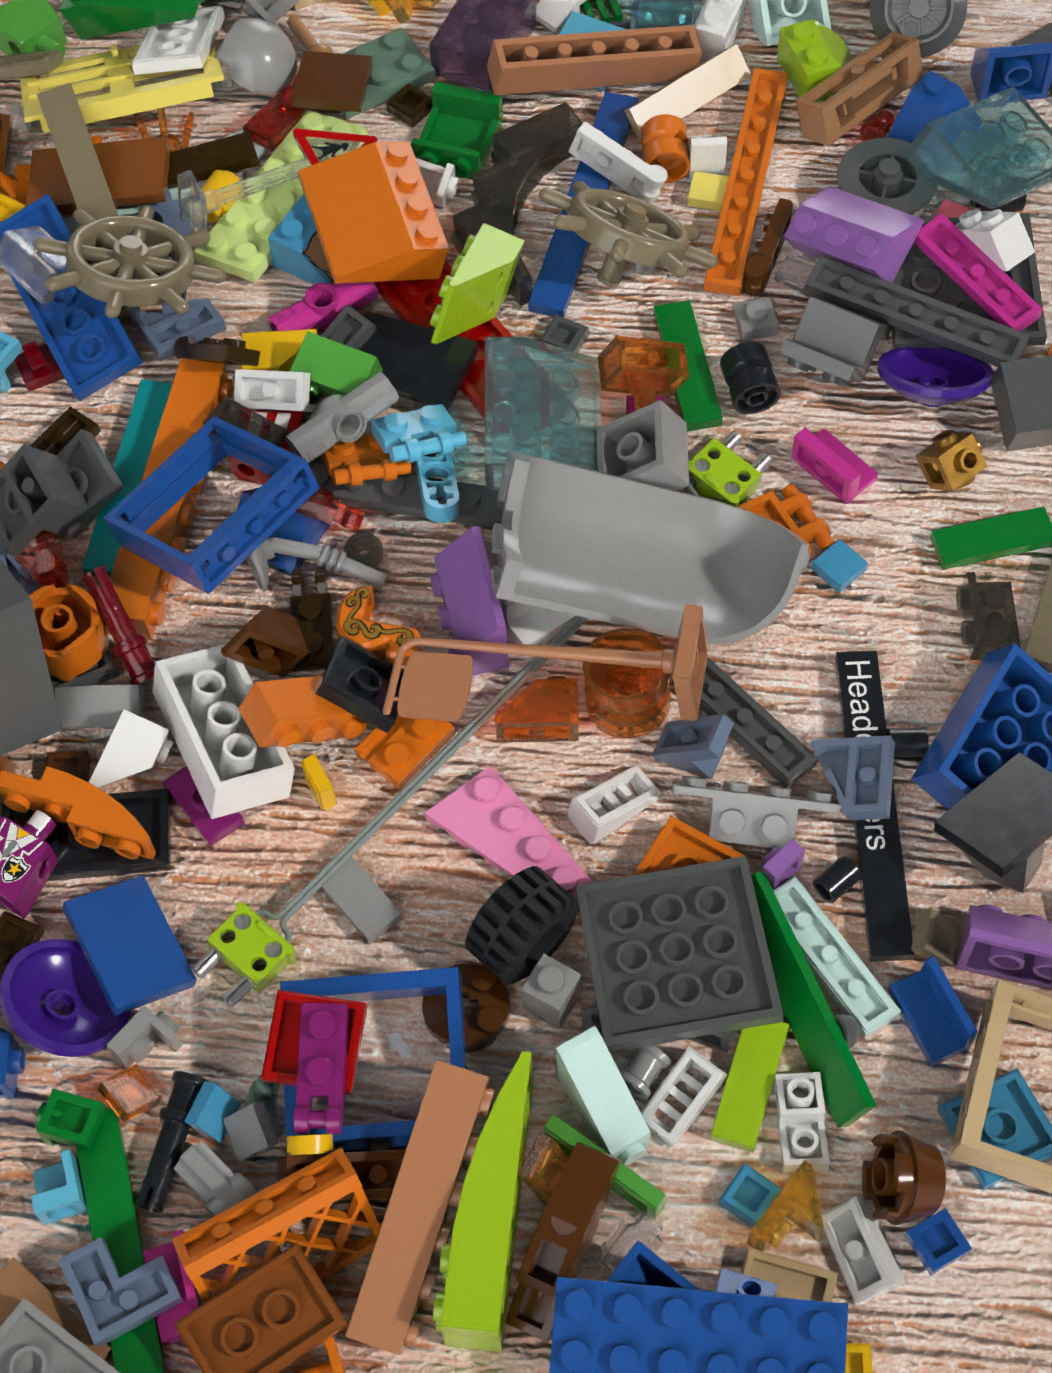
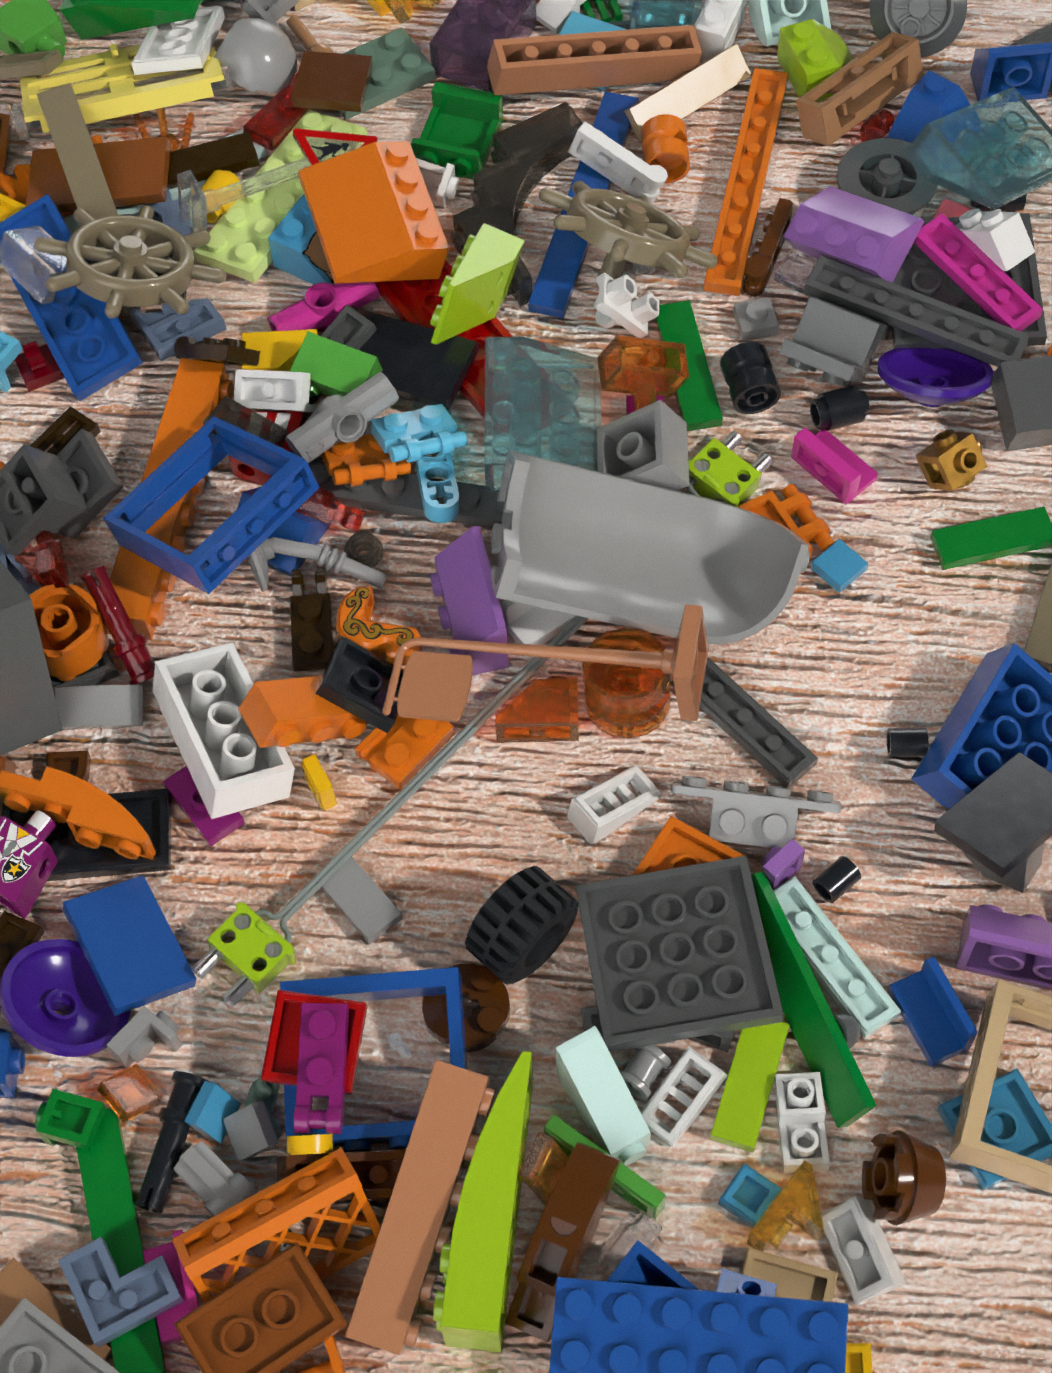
(59, 1190): medium azure panel -> none
(129, 467): teal tile -> none
(131, 750): white slope -> none
(268, 642): reddish brown slope -> none
(410, 105): dark brown tile -> none
(503, 830): bright pink wing -> none
(551, 990): light grey brick -> none
(565, 334): dark grey tile -> none
(621, 306): none -> white hips
(694, 744): sand blue slope -> none
(707, 154): white slope -> none
(707, 191): light yellow tile -> none
(839, 408): none -> black brick
(859, 774): sand blue wing -> none
(876, 839): black tile -> none
(935, 937): dark tan plate -> none
(938, 1242): blue plate -> none
(988, 616): clear smoke bracket -> none

